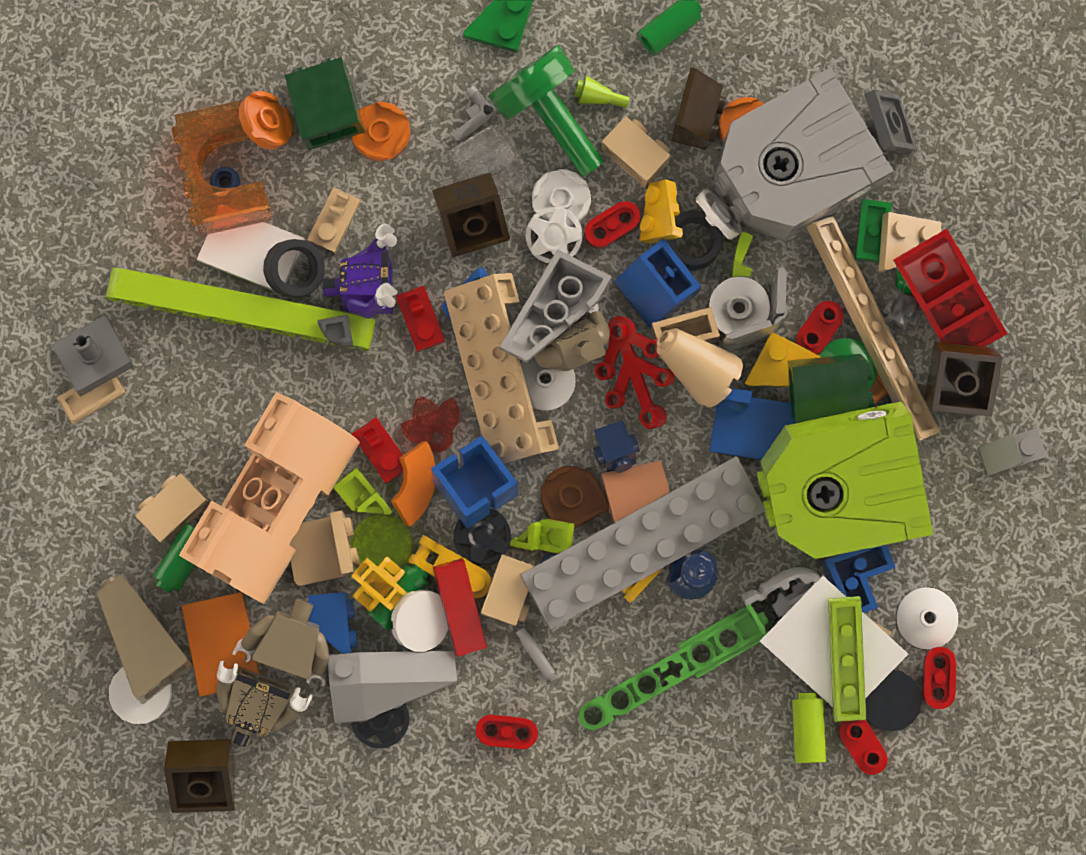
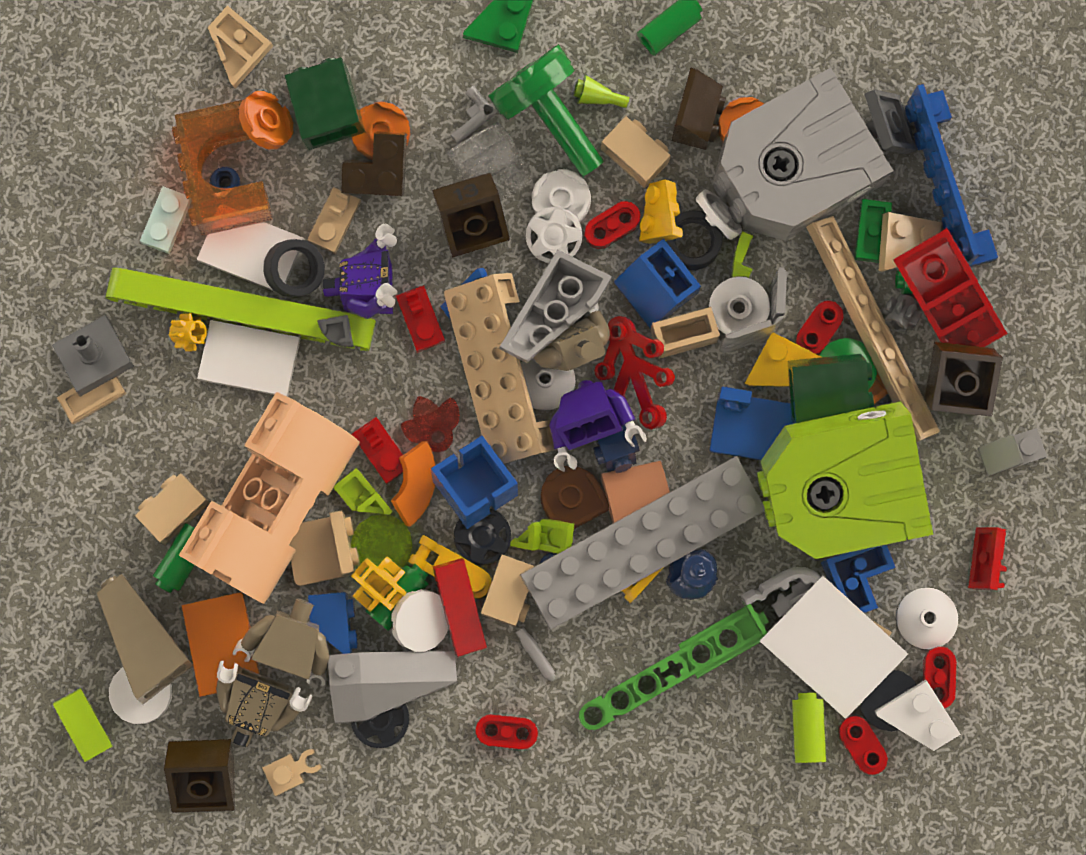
(82, 724): none -> lime slope
(165, 220): none -> light aqua plate
(188, 332): none -> yellow gear
(237, 44): none -> tan wing
(248, 358): none -> white tile
(286, 773): none -> tan plate
(382, 175): none -> dark brown brick
(589, 416): none -> dark purple torso
(699, 366): tan cone -> none
(847, 658): lime tile -> none
(920, 716): none -> white wing
(927, 112): none -> blue bracket
(987, 558): none -> red plate

